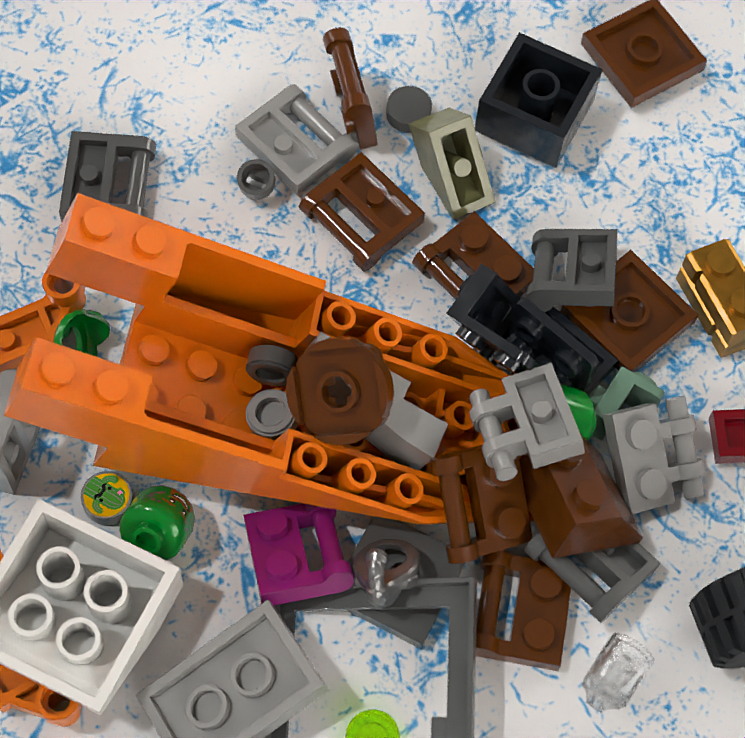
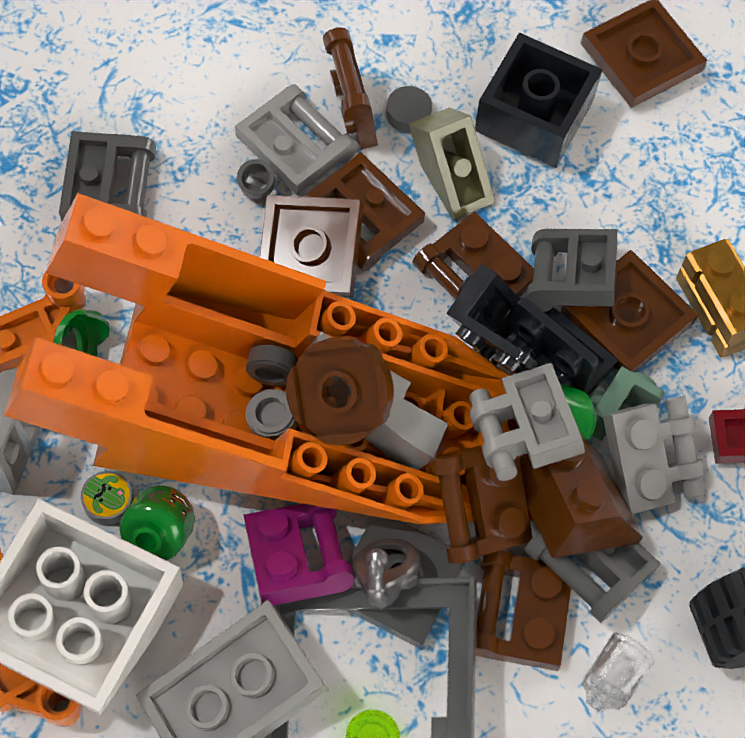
(315, 238): none -> plate

